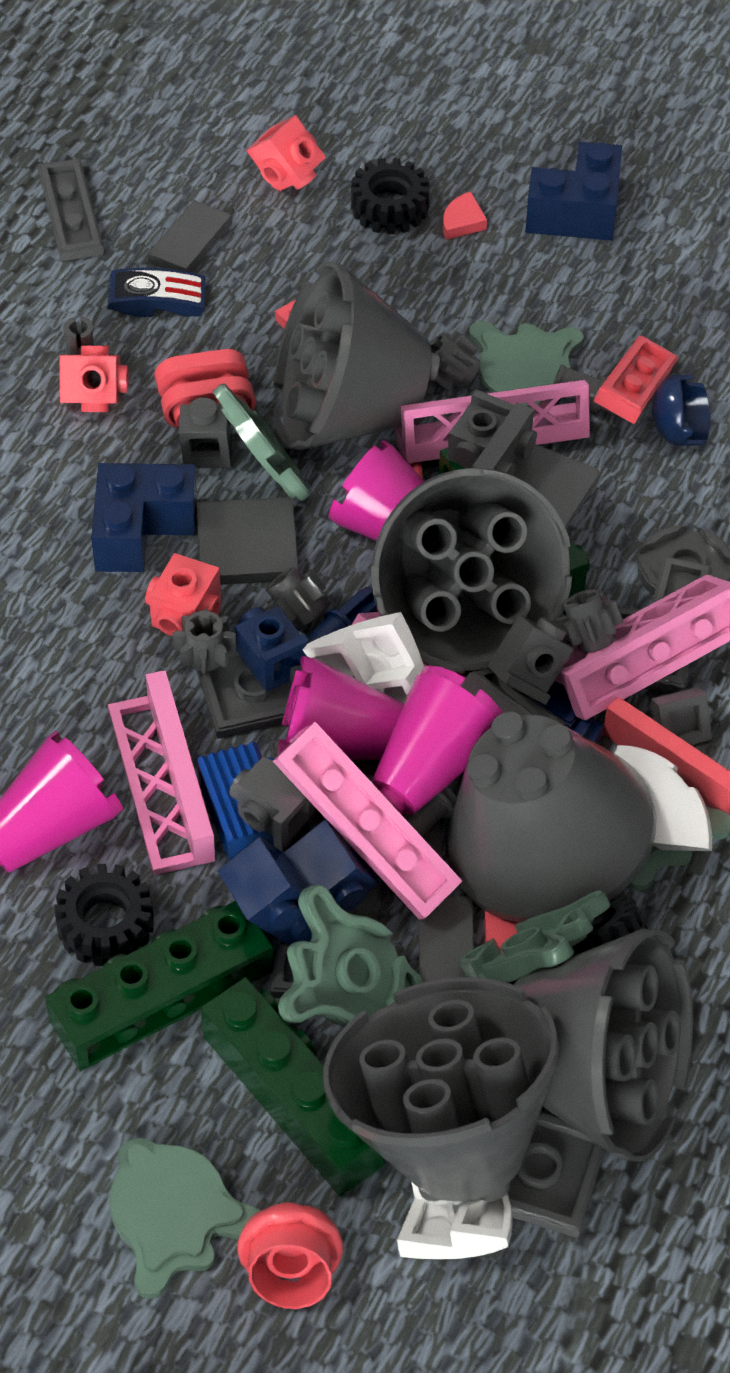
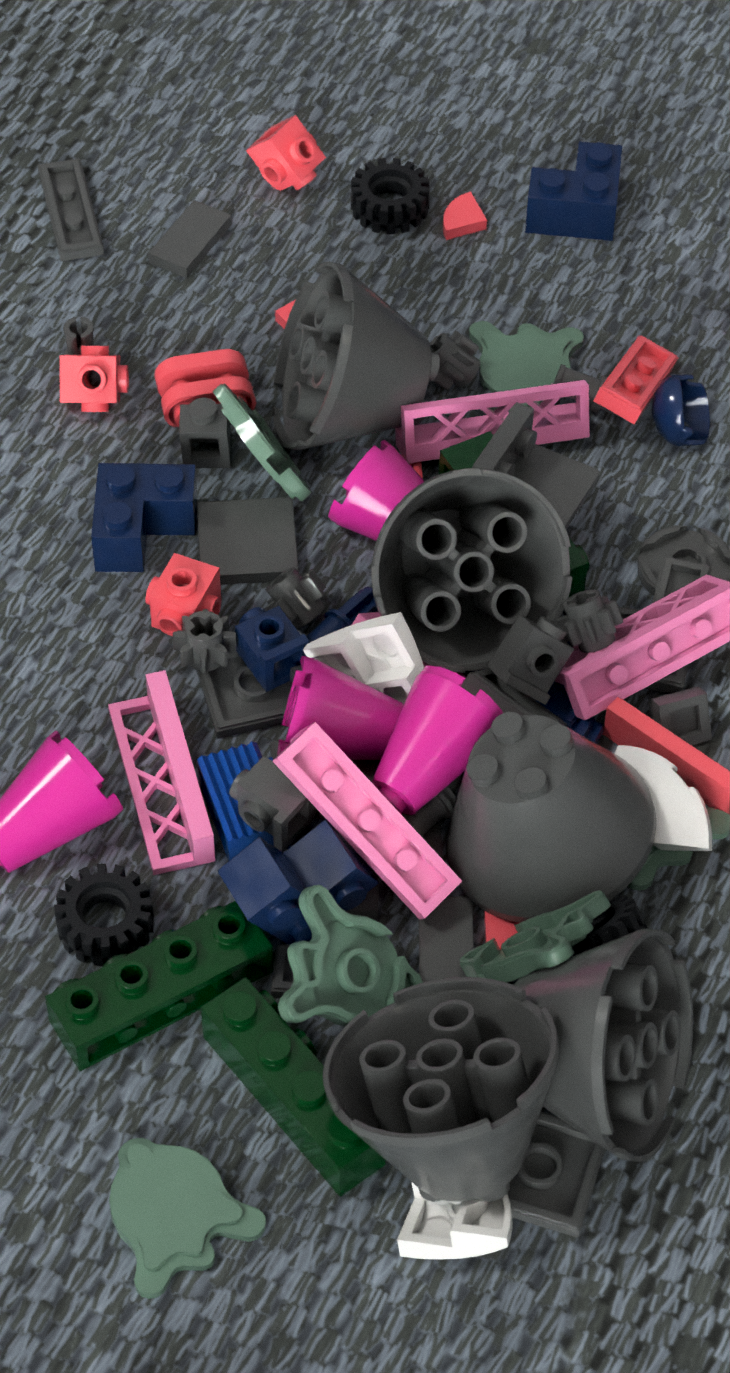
(145, 289): slope -> none
(290, 1244): coral piece -> none
(476, 428): dark grey brick -> none

